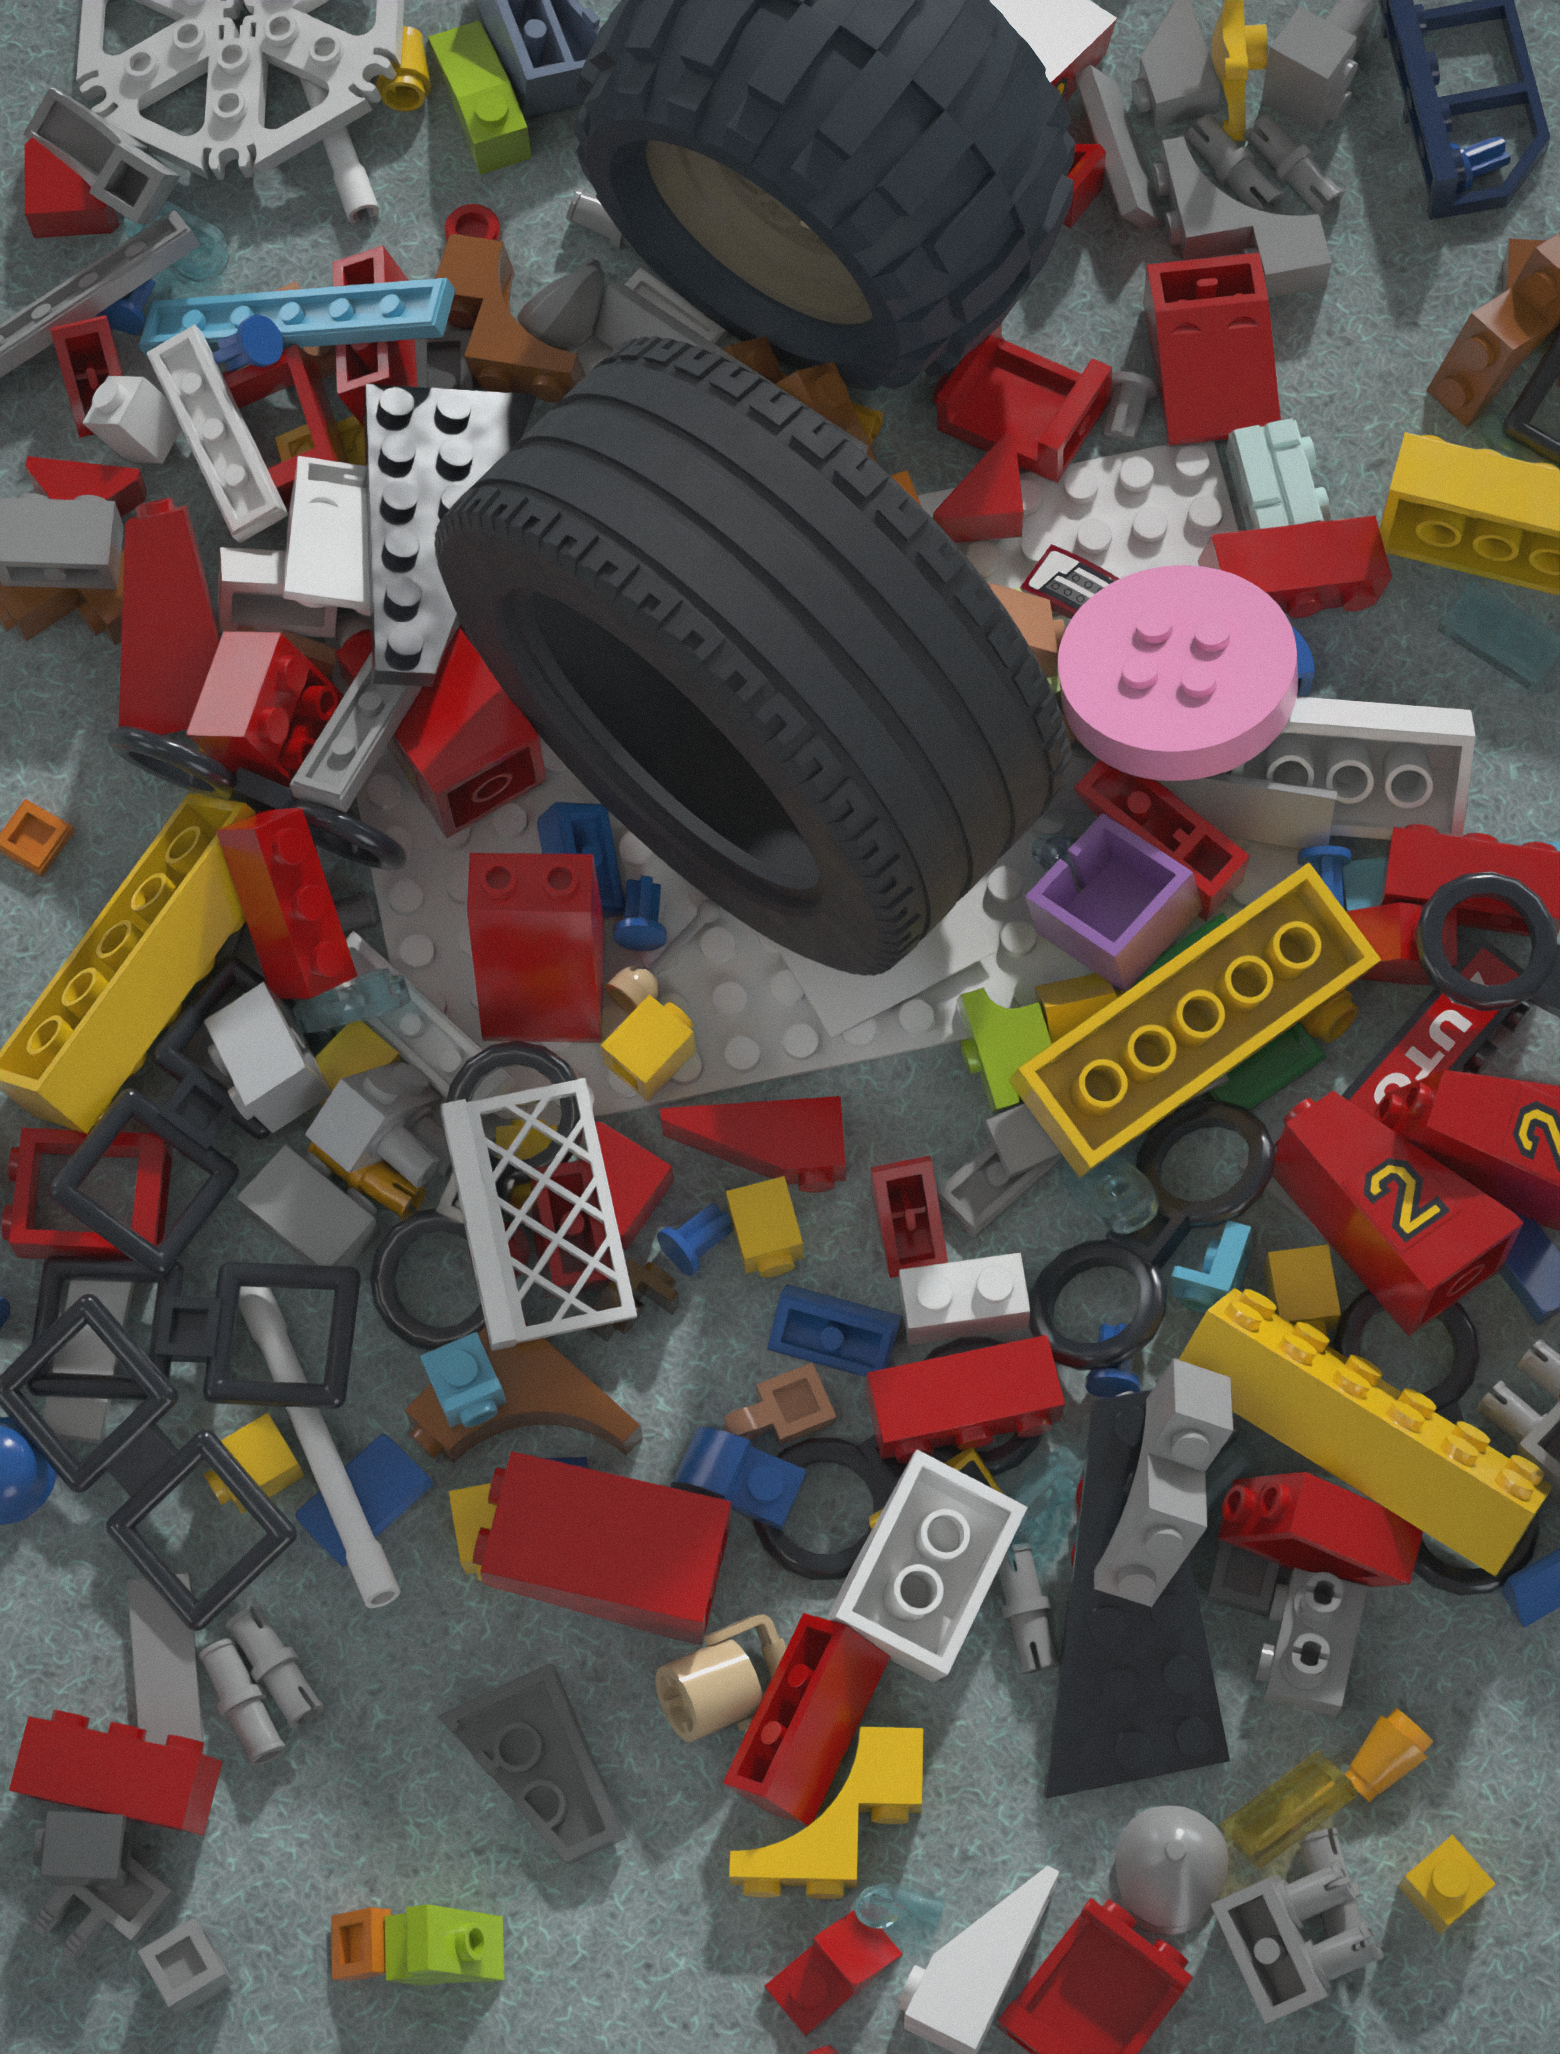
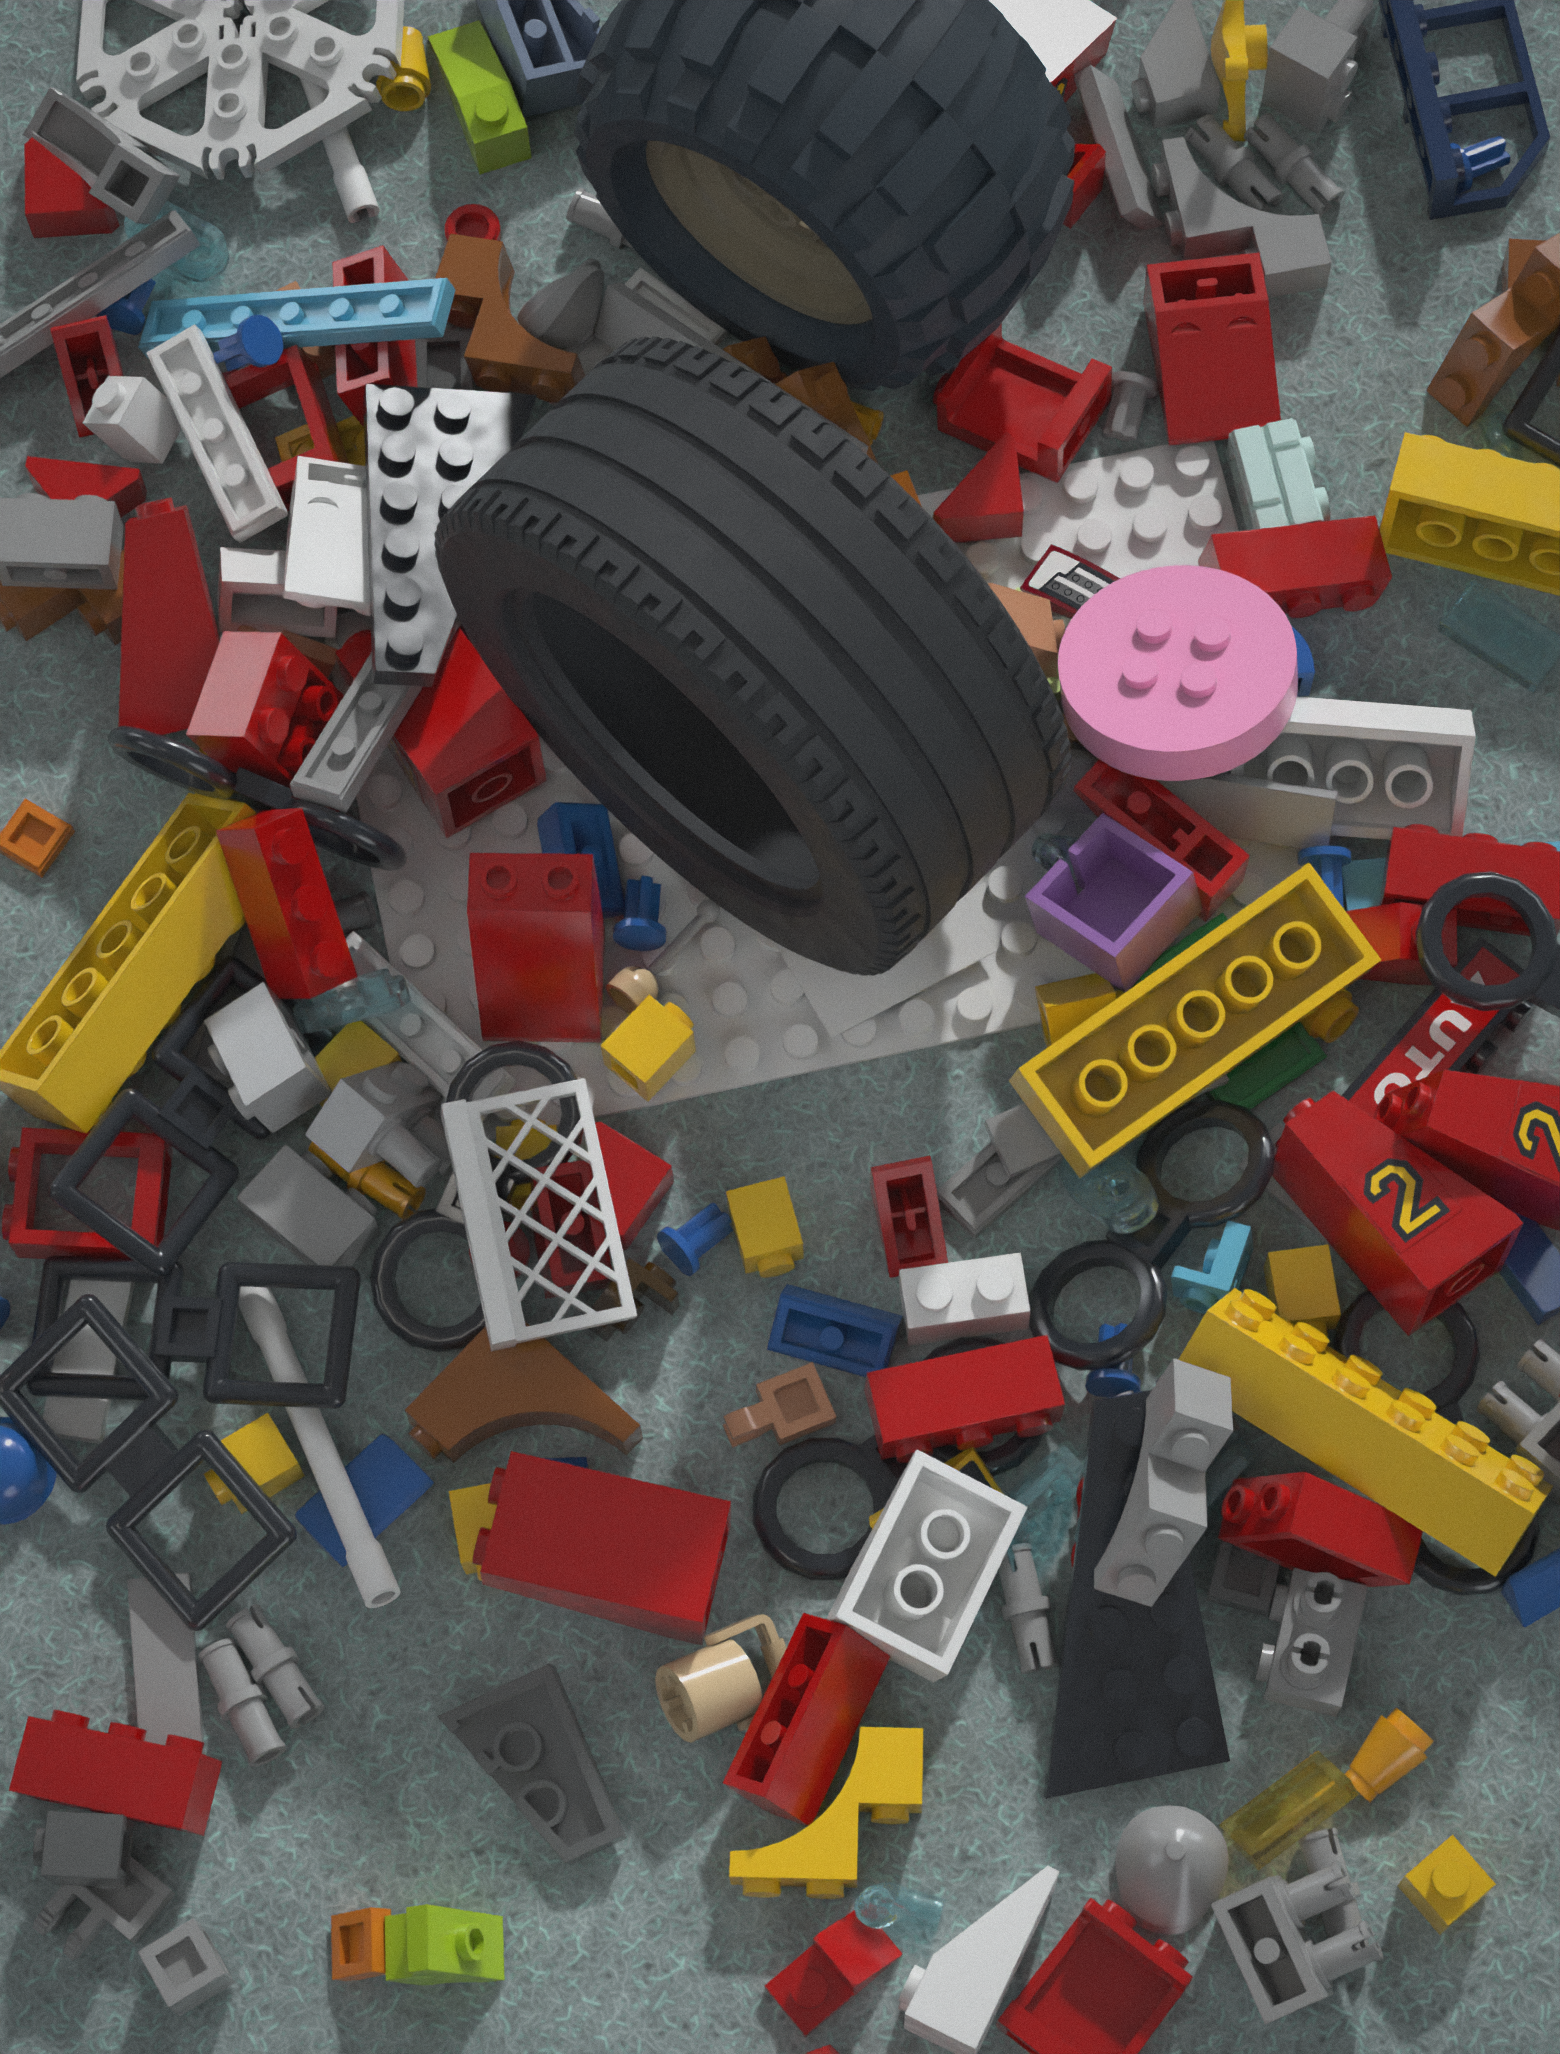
(464, 1381): medium azure bracket -> none
(732, 1470): blue brick -> none
(768, 1137): red slope -> none
(999, 1043): lime brick -> none

